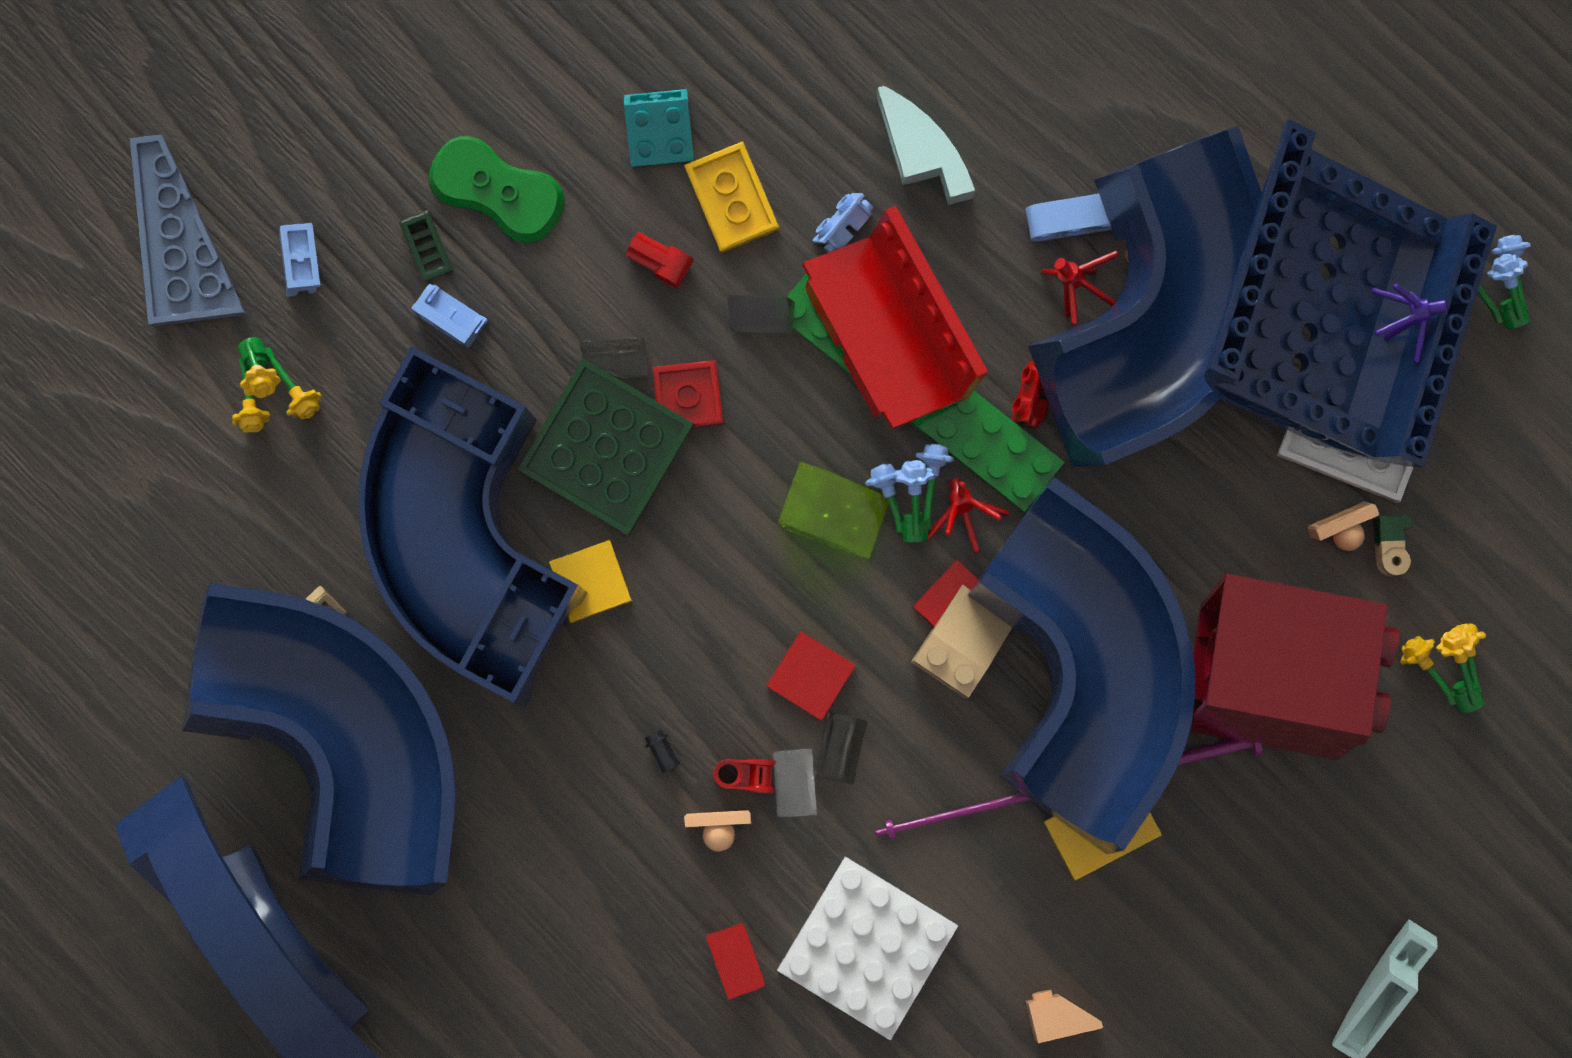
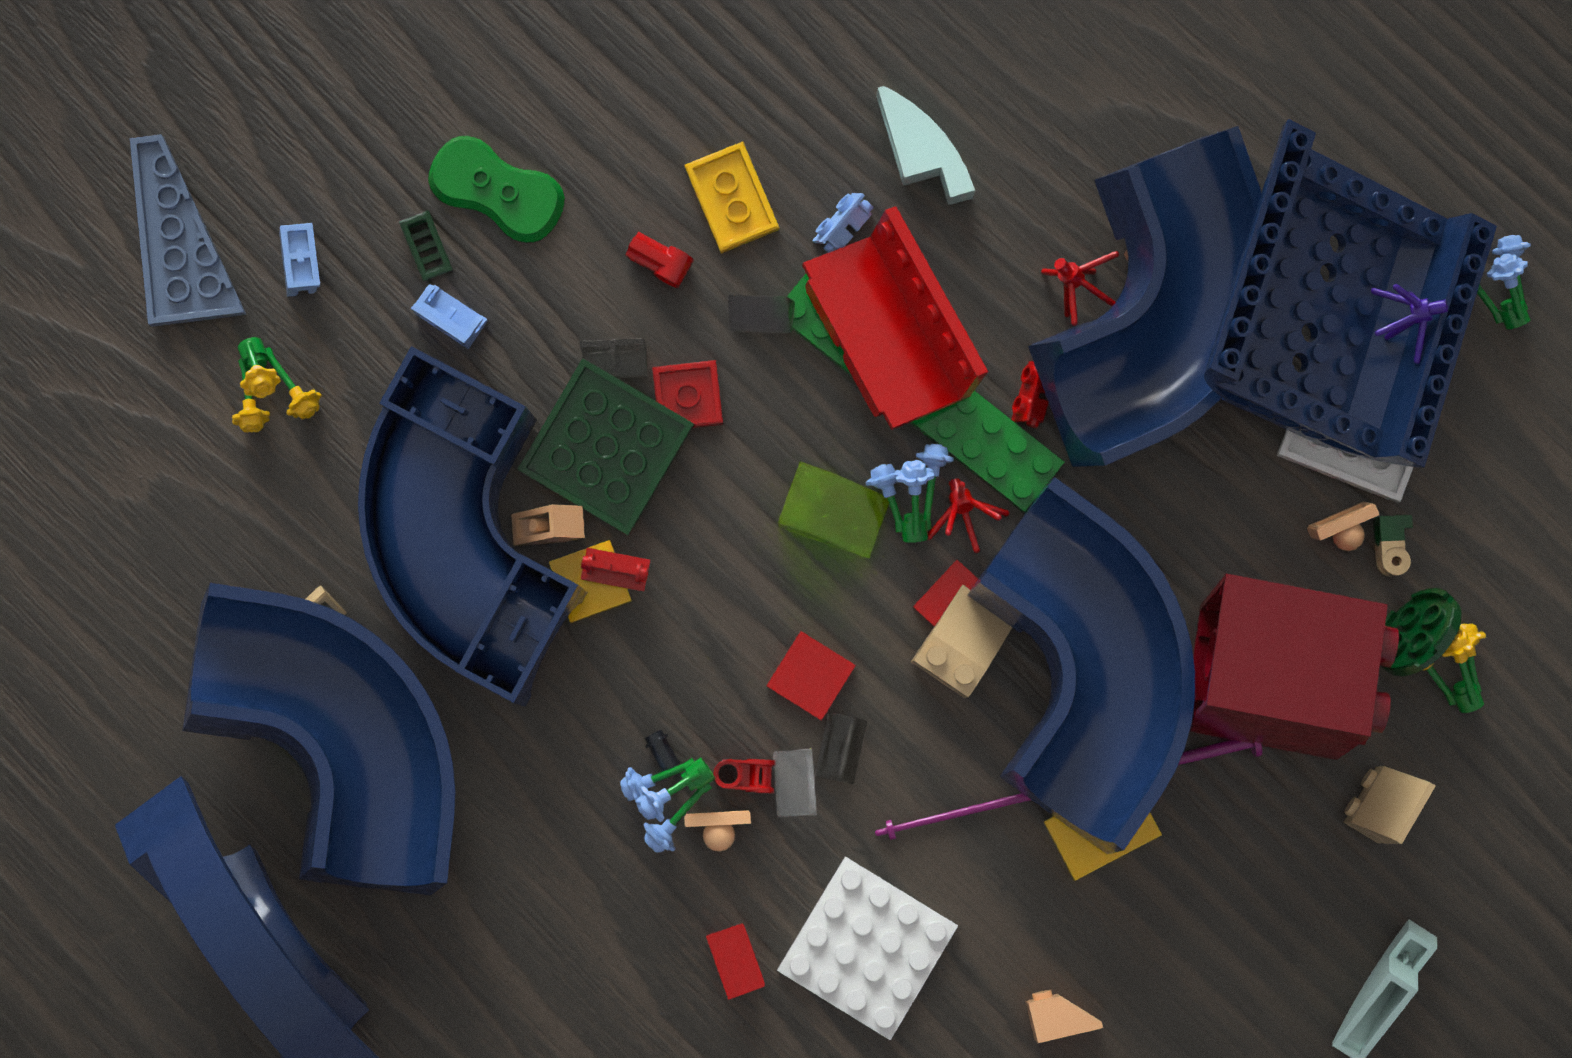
(548, 525): none -> light nougat slope
(615, 569): none -> red hinge
(651, 804): none -> plant
(658, 127): teal bracket -> none
(1067, 218): light blue beam -> none
(1387, 805): none -> tan slope
(1425, 630): none -> dark green tile

